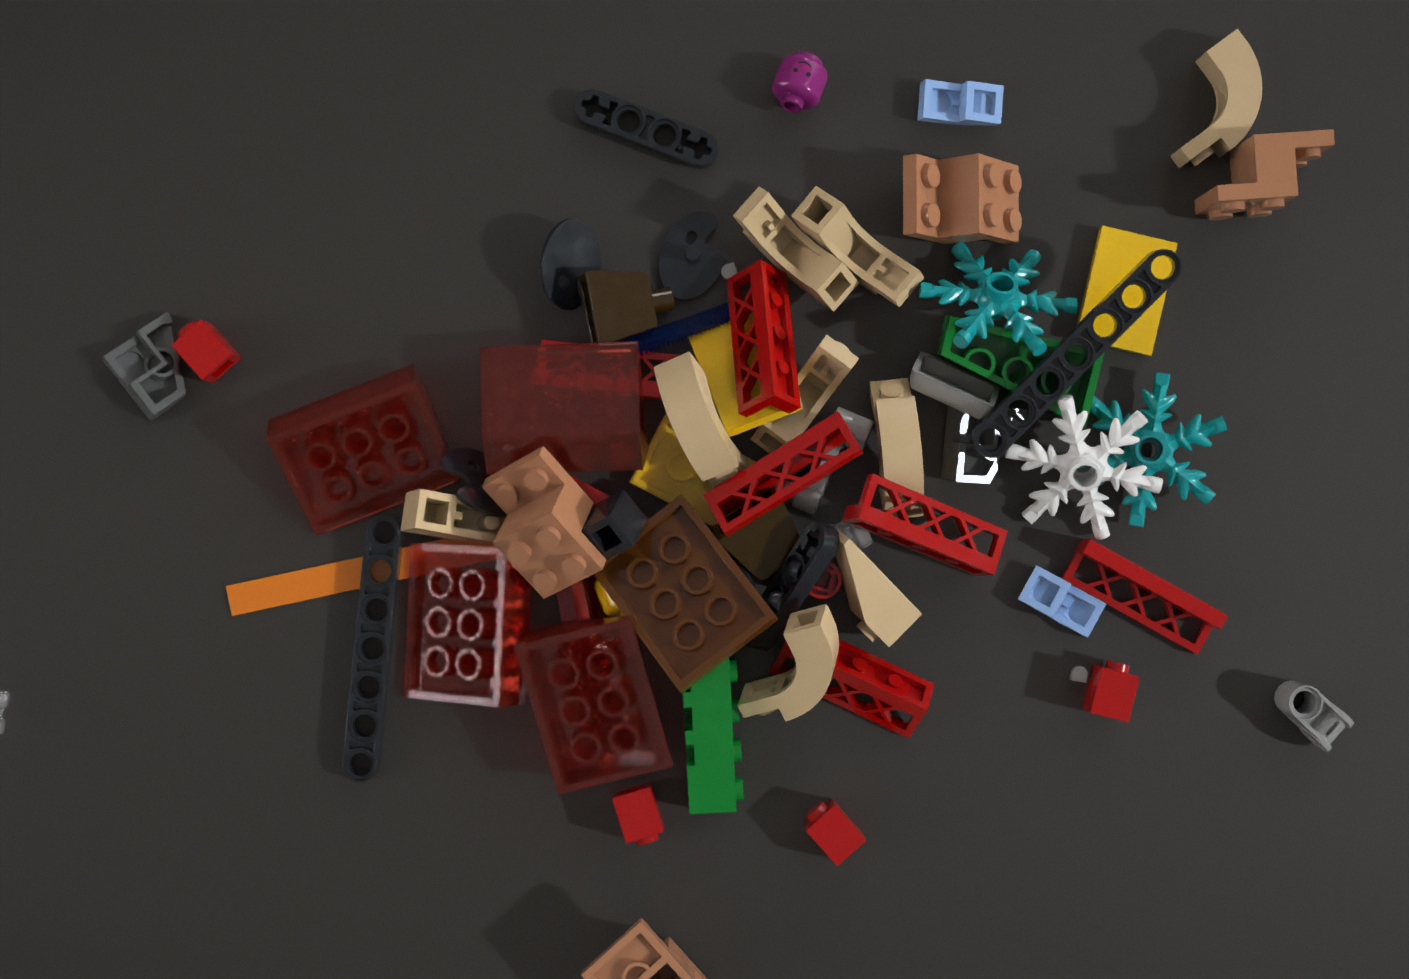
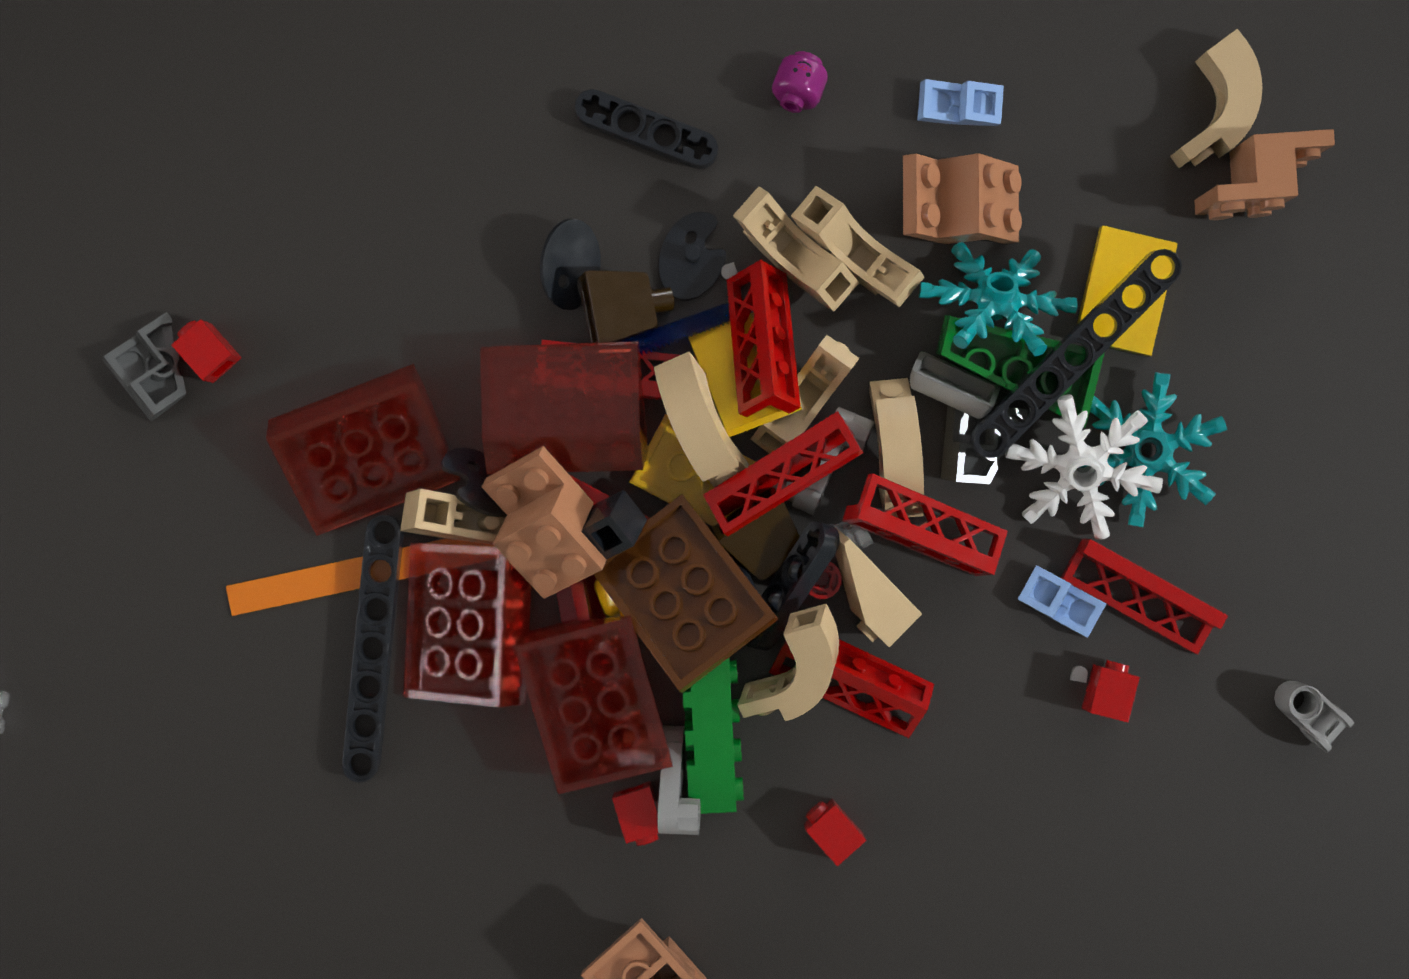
(676, 813): none -> light grey beam

